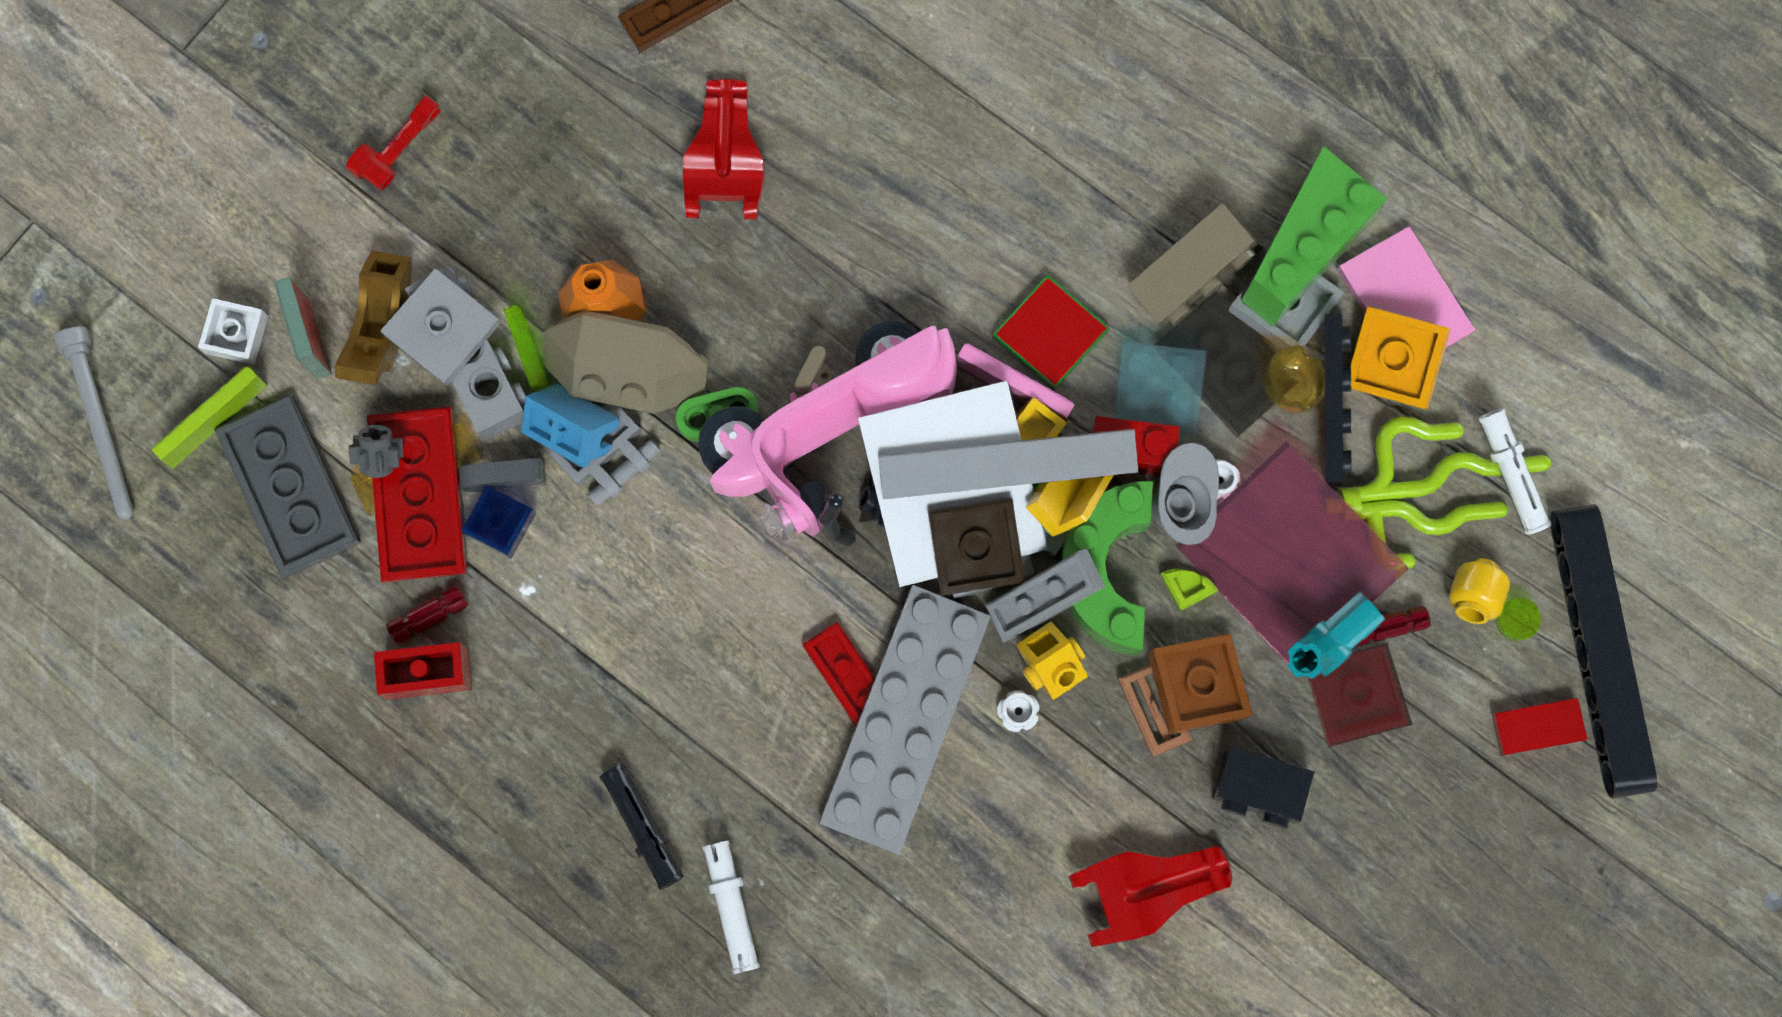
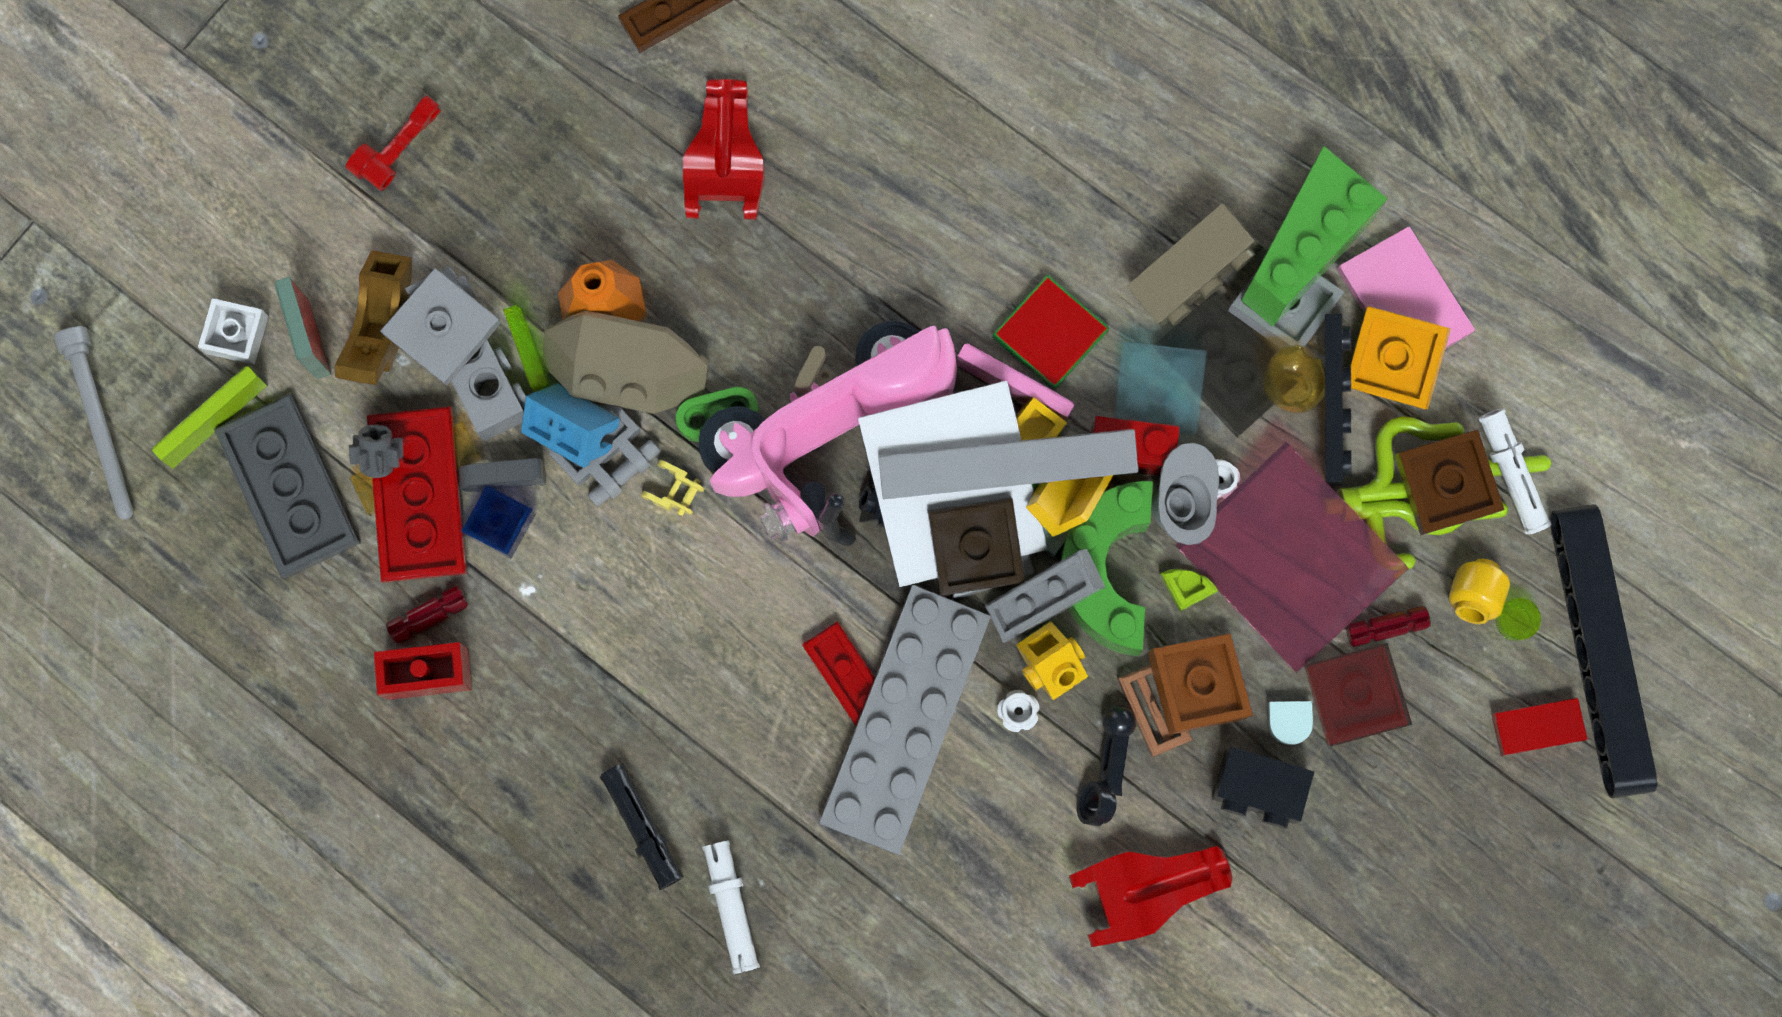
(667, 502): none -> light yellow piece
(1097, 799): none -> black piece
(1290, 721): none -> light aqua tile
(1332, 641): teal piece -> none
(1449, 482): none -> reddish brown plate

